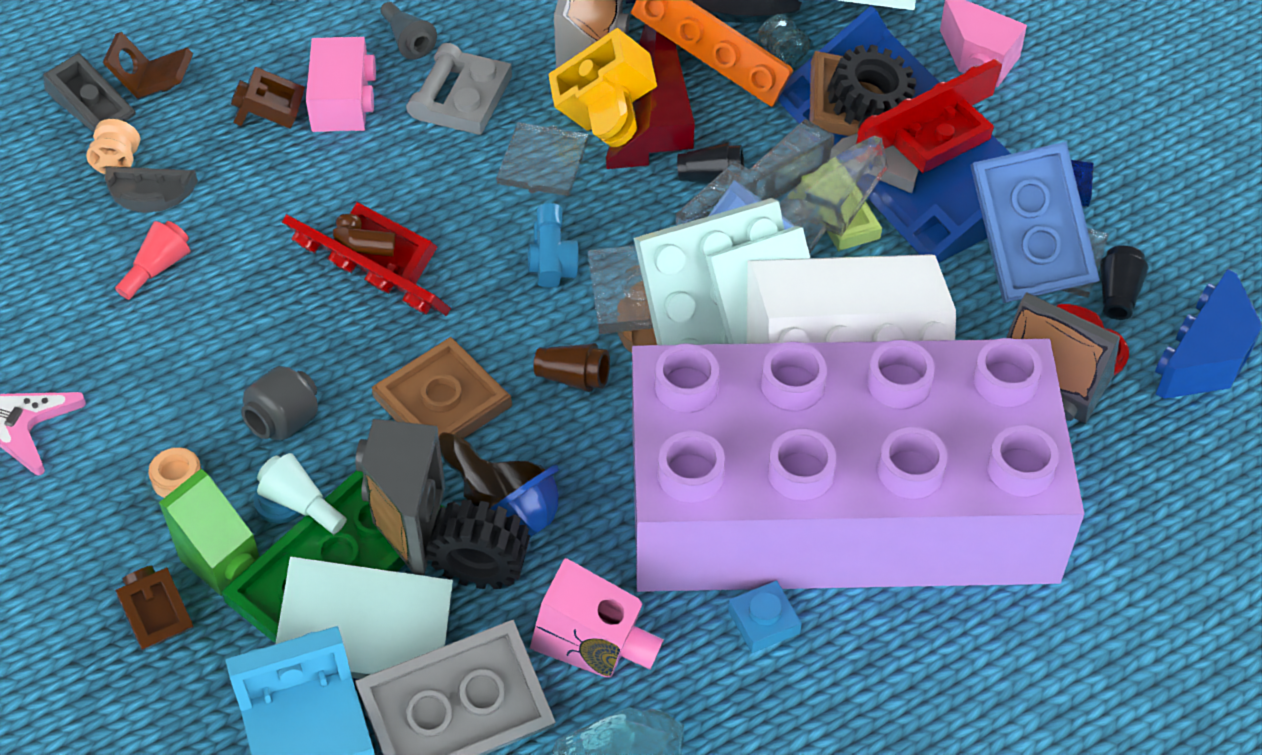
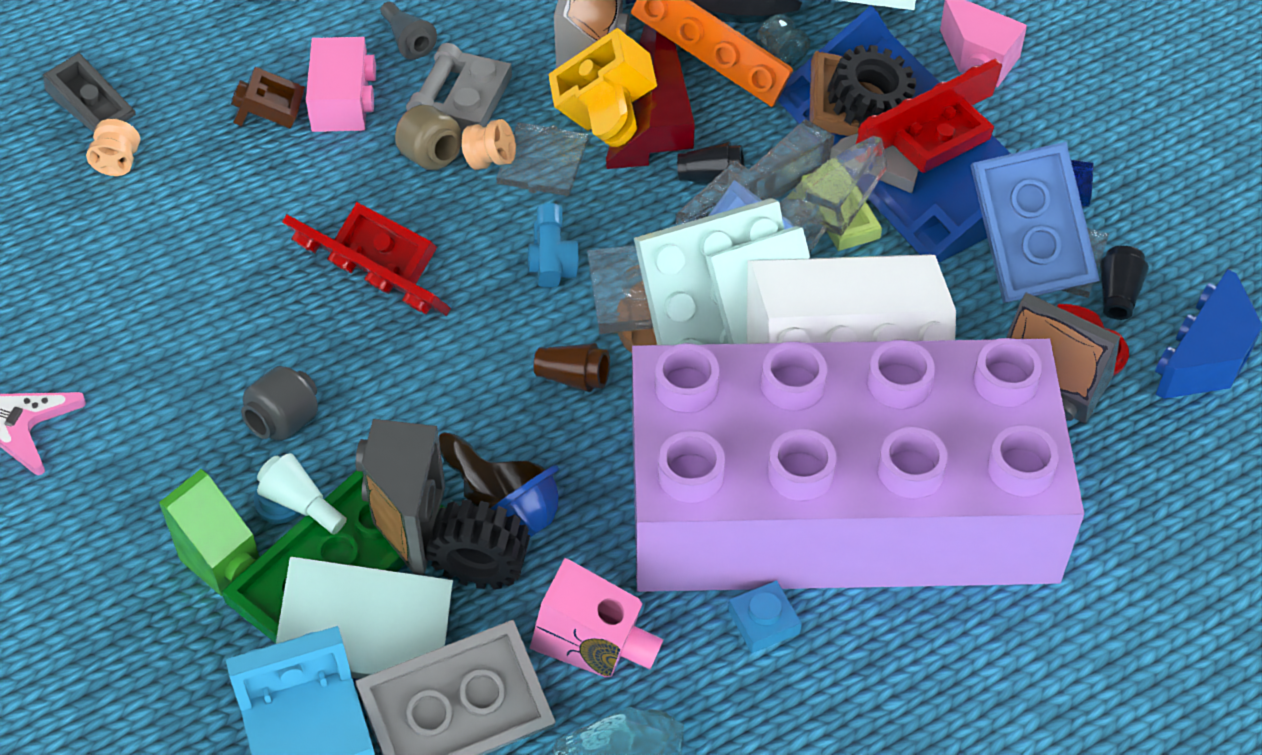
(147, 75): reddish brown bracket -> none
(149, 188): dark grey tile -> none
(153, 606): reddish brown bracket -> none
(161, 249): coral cone -> none
(172, 469): light nougat tile -> none
(363, 241): reddish brown arm -> none
(428, 137): none -> dark tan head
(443, 391): medium nougat tile -> none
(488, 144): none -> light nougat wheel

